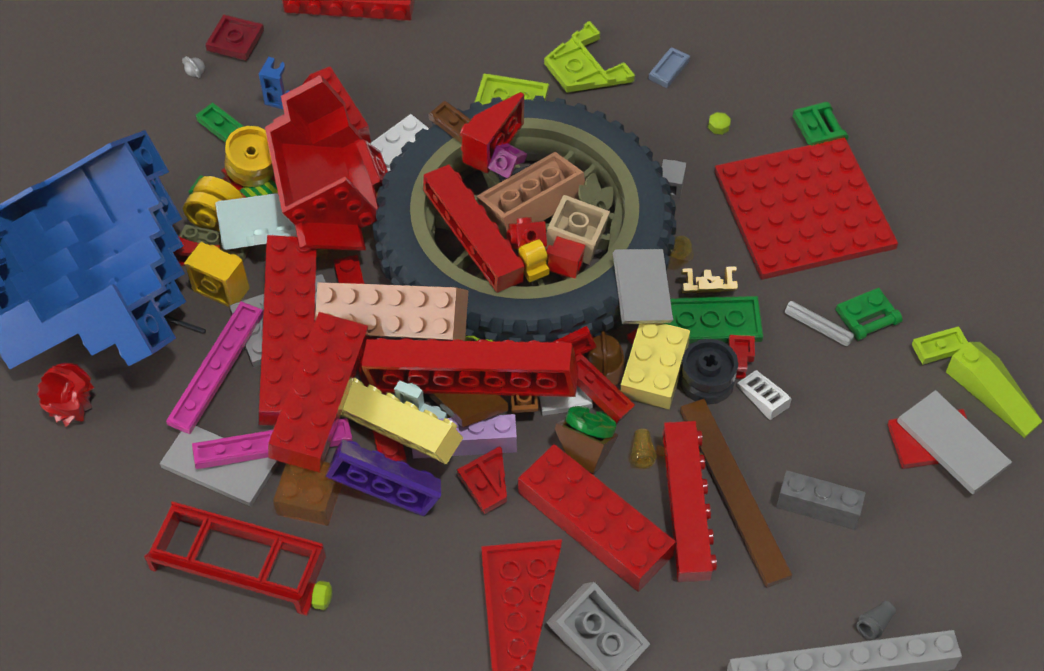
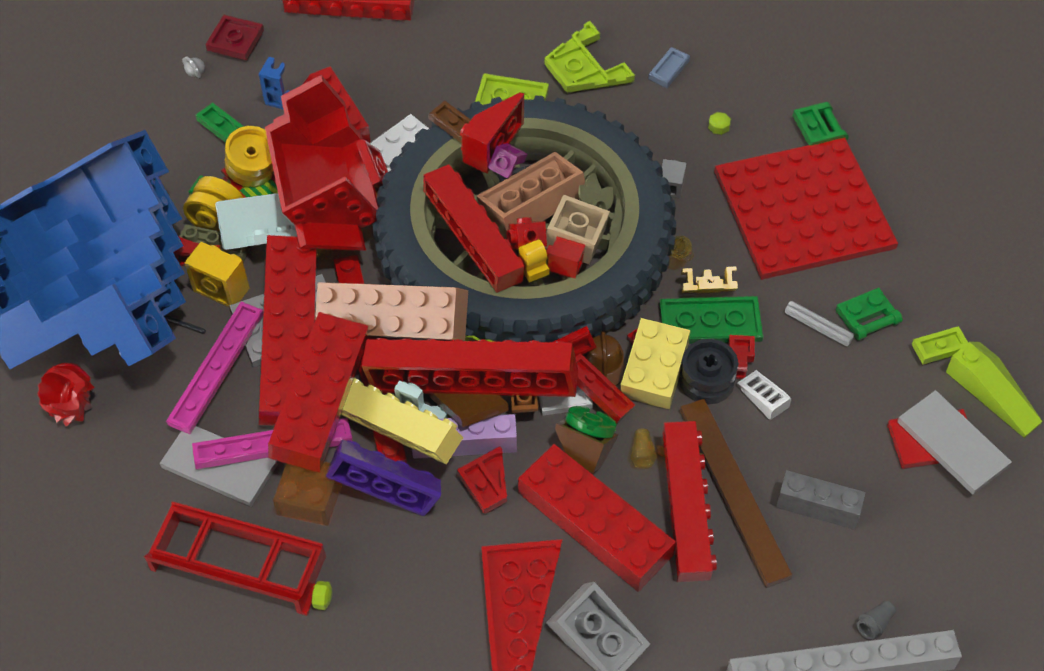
(642, 286): light grey tile -> none

